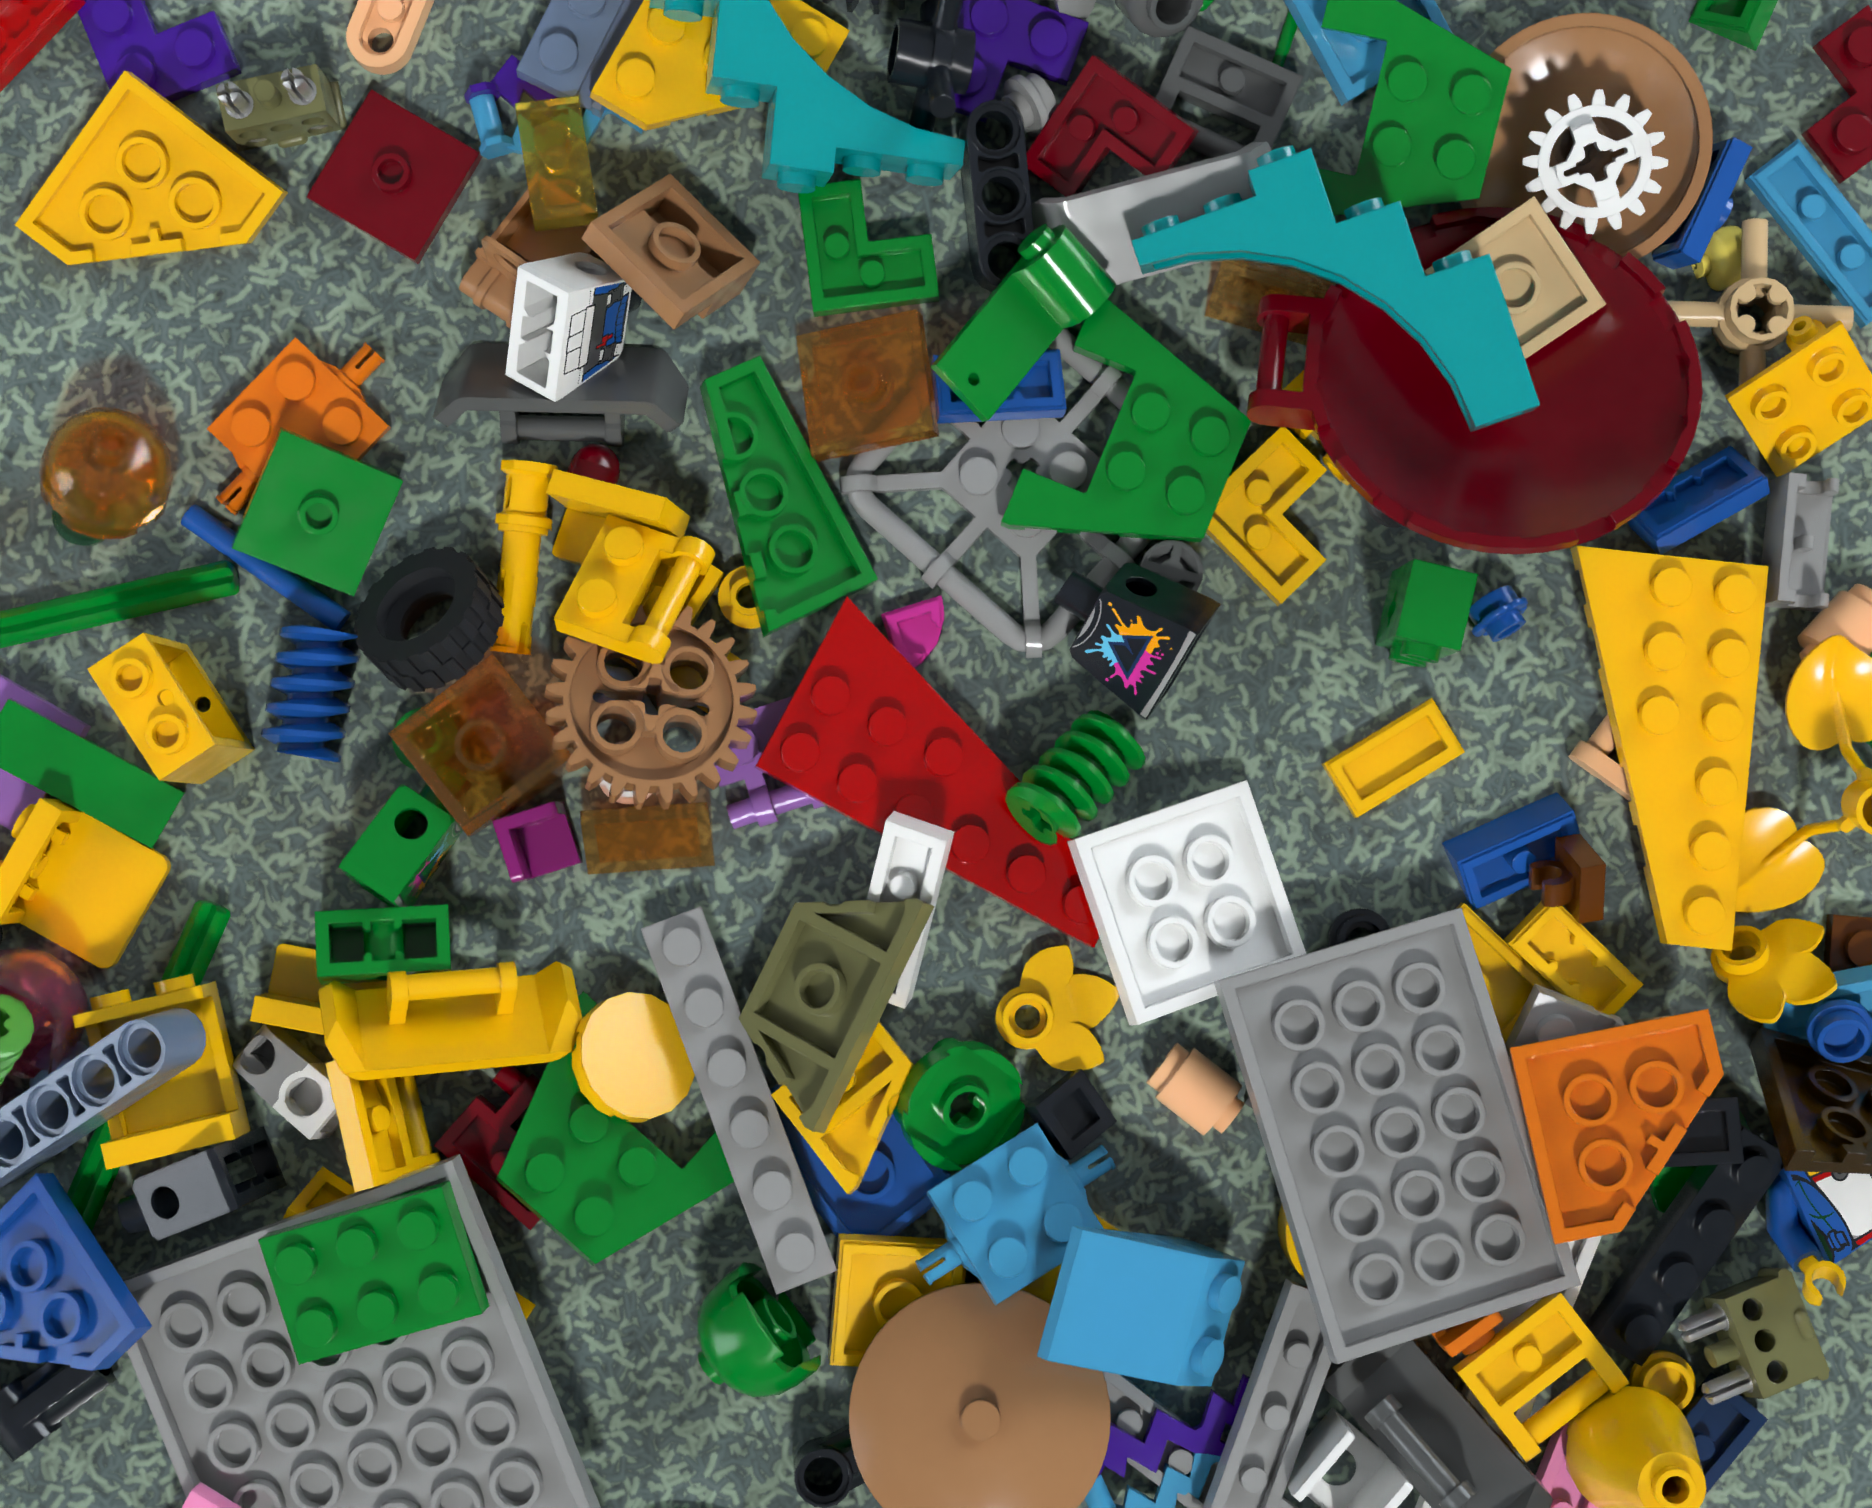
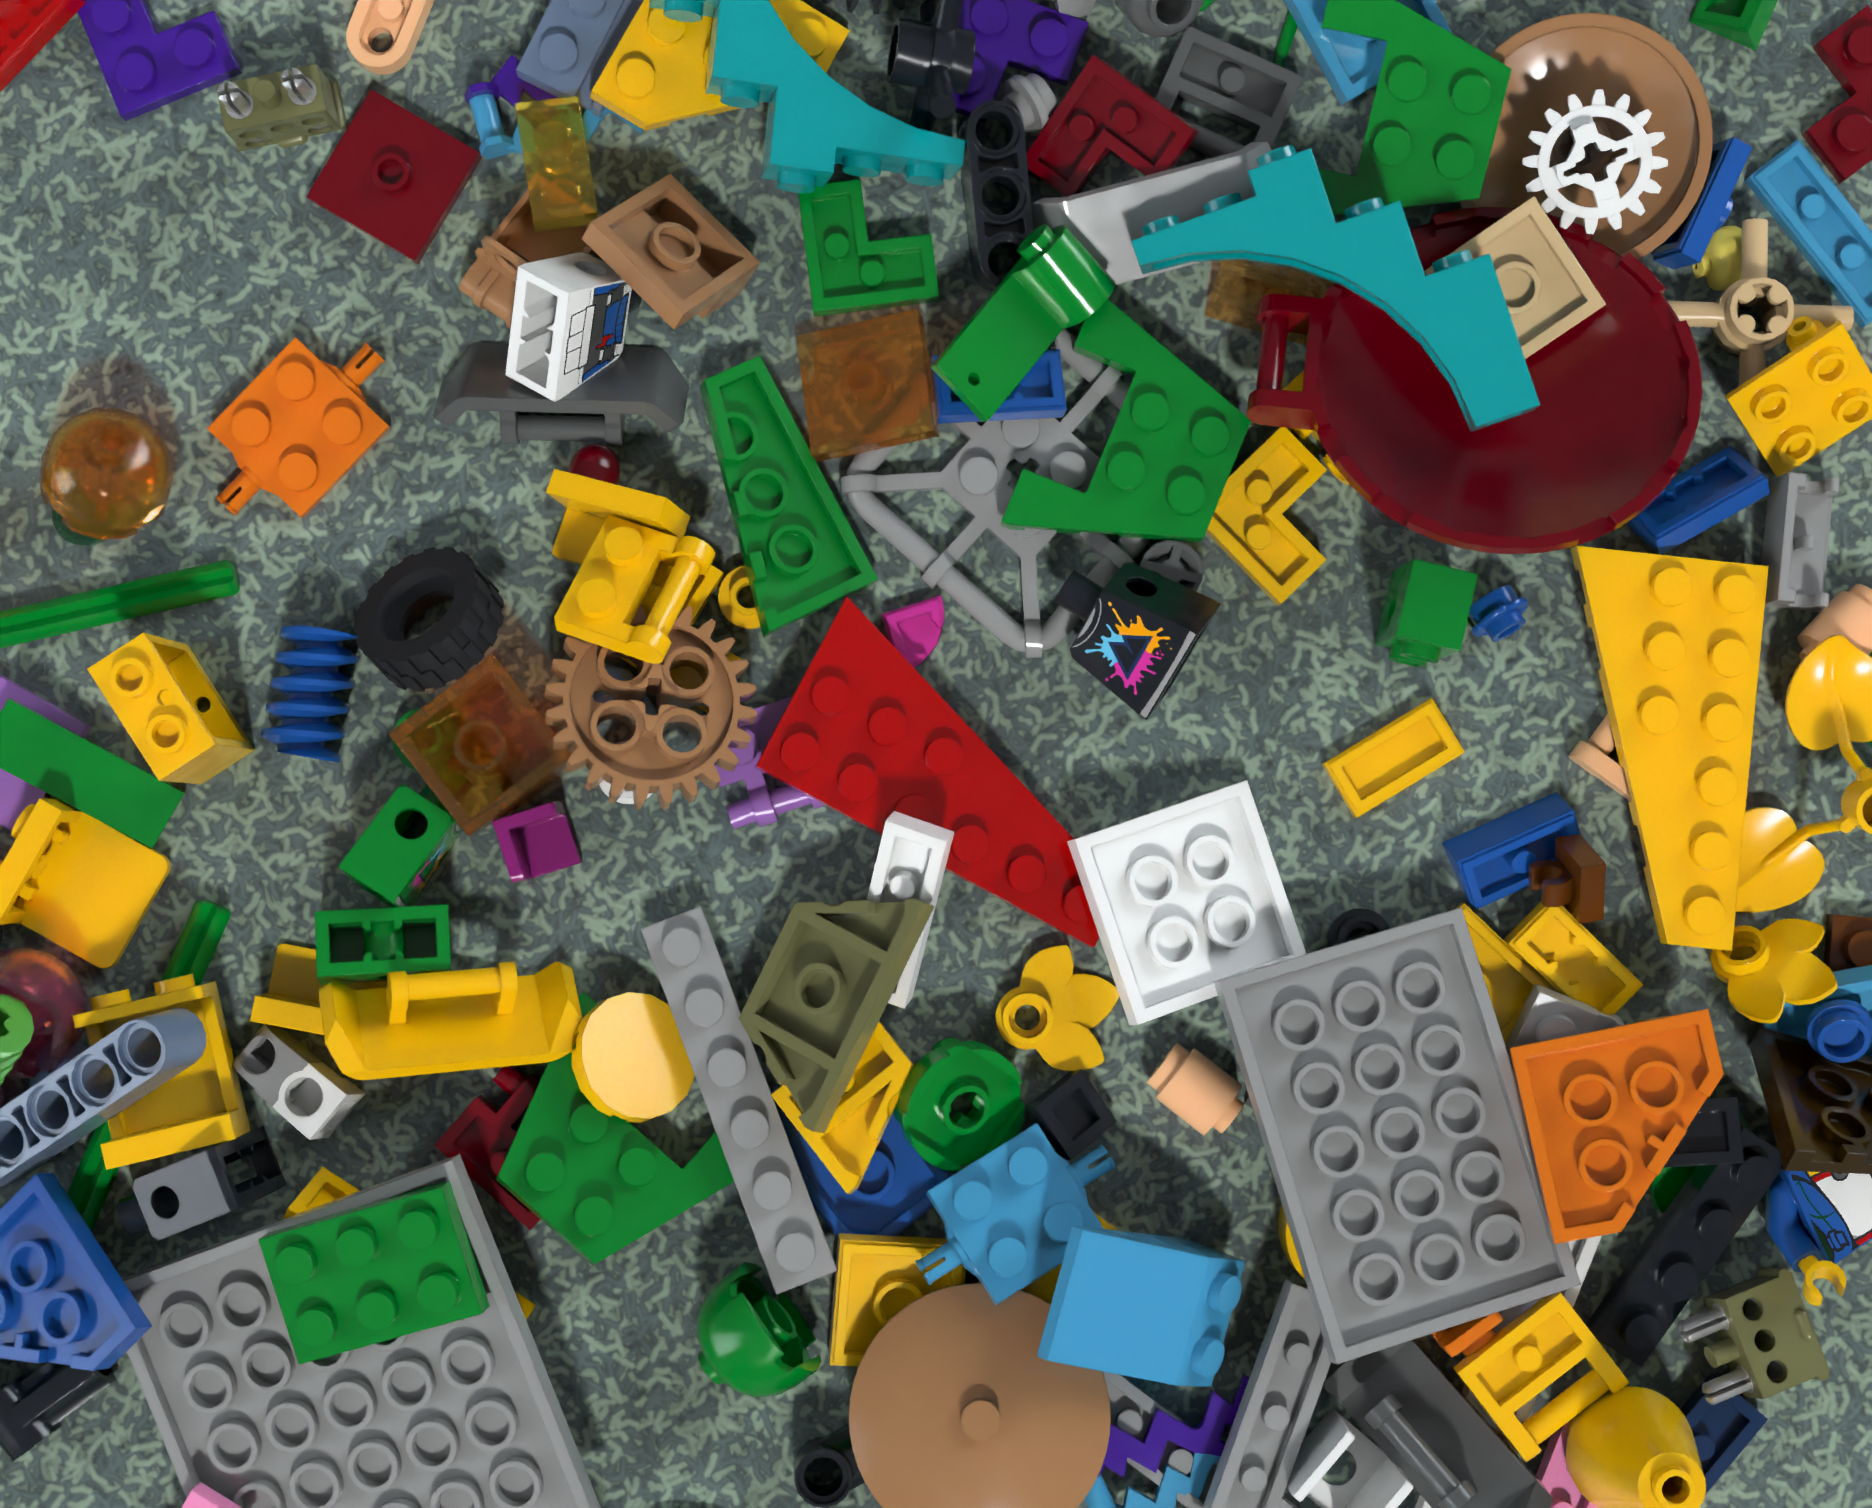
(147, 185): yellow plate -> none
(279, 579): blue bar -> none
(316, 512): green plate -> none
(380, 1127): yellow plate -> none
(522, 525): yellow pin -> none
(648, 838): clear orange slope -> none
(1074, 777): green piece -> none
(1667, 1375): yellow plate -> none

